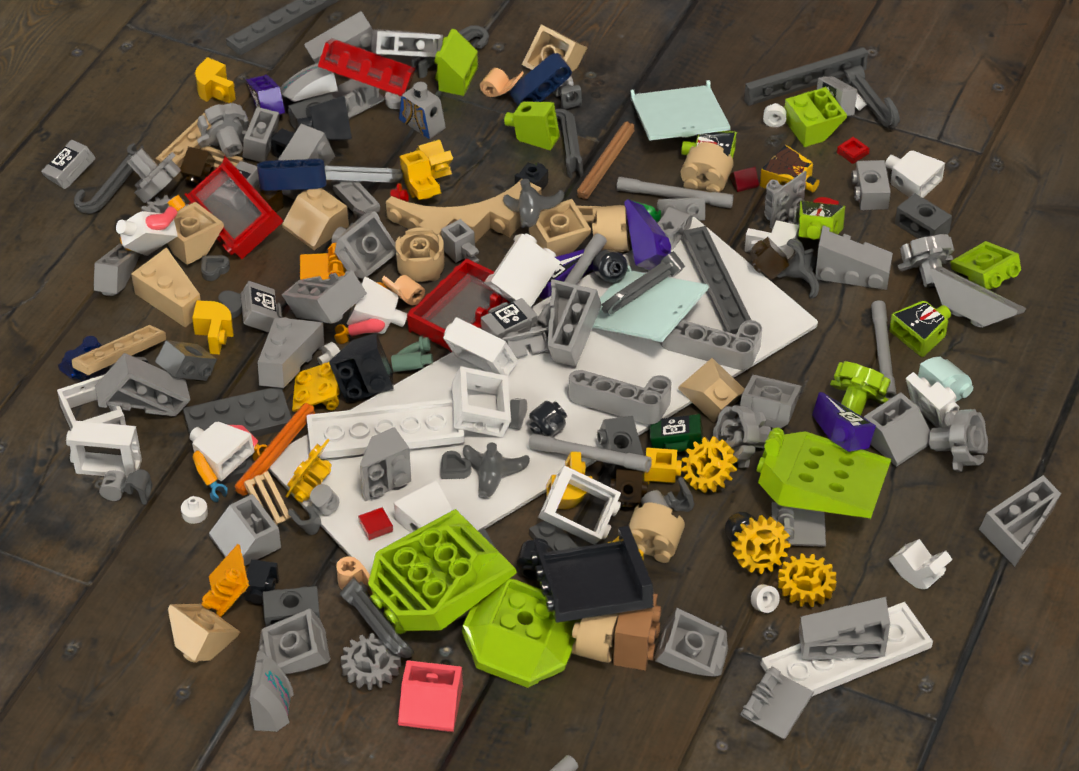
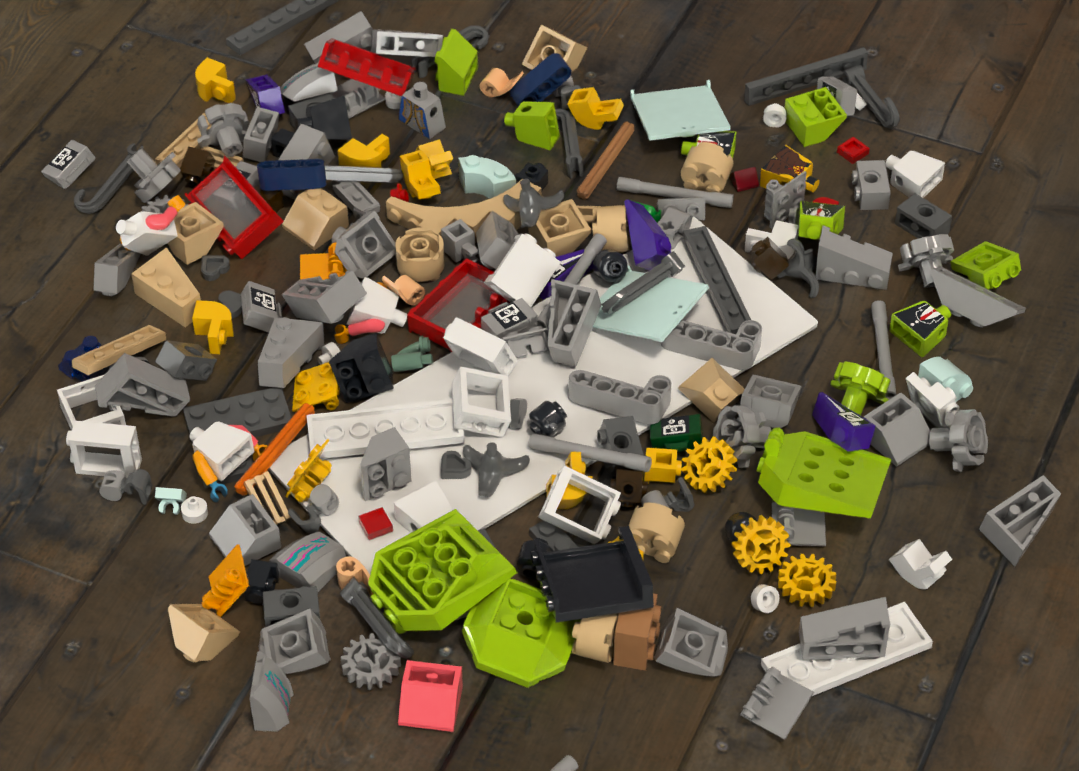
(170, 496): none -> light aqua tile
(309, 561): none -> light grey slope
(357, 154): none -> yellow brick
(484, 176): none -> light aqua brick
(495, 240): none -> light grey wedge
(592, 112): none -> yellow brick

